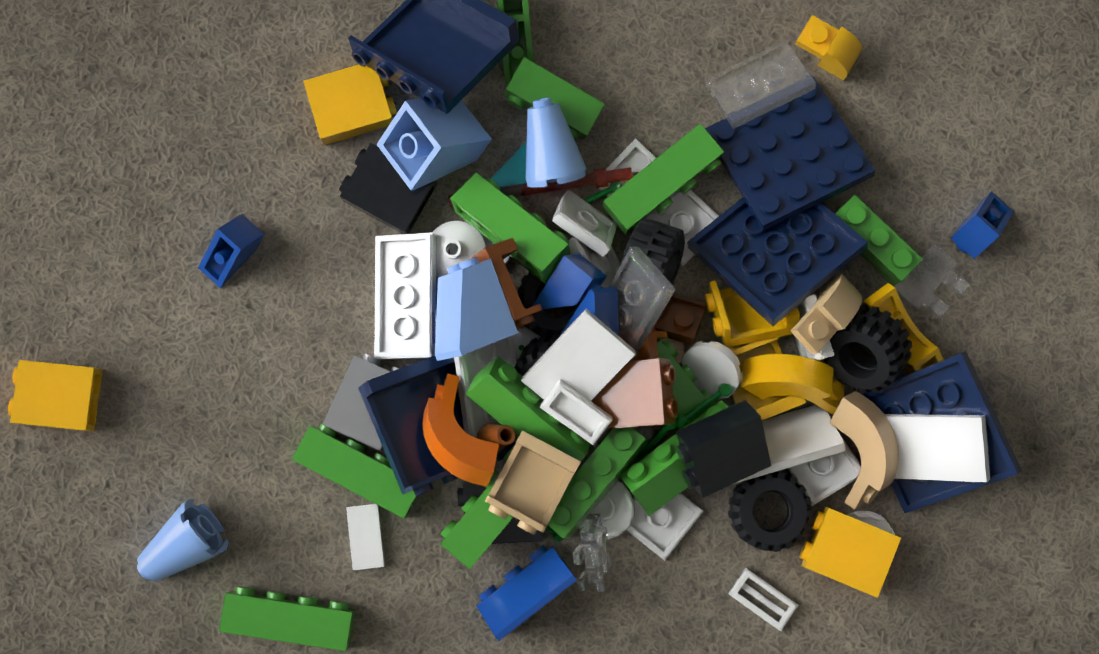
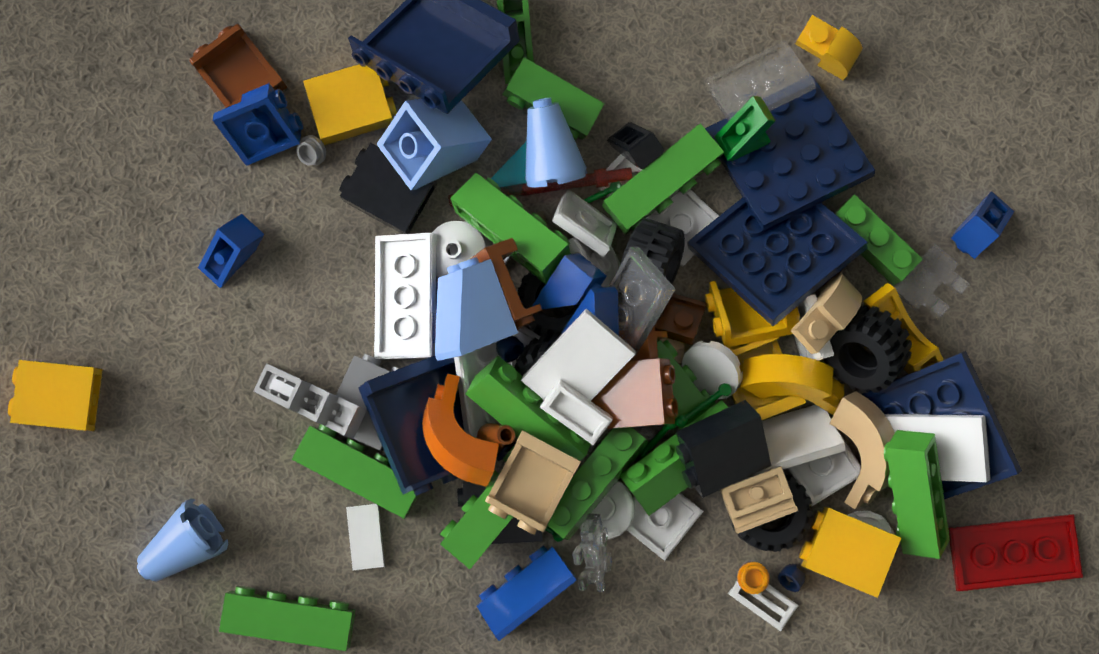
(234, 66): none -> dark orange panel
(259, 124): none -> blue plate
(310, 401): none -> light grey slope
(311, 150): none -> light grey plate
(509, 348): none -> dark blue hinge
(636, 145): none -> black slope
(746, 129): none -> green slope
(753, 578): none -> light orange plate
(758, 499): none -> tan plate
(796, 575): none -> dark blue hinge
(917, 493): none -> bright green brick
(1015, 552): none -> red tile

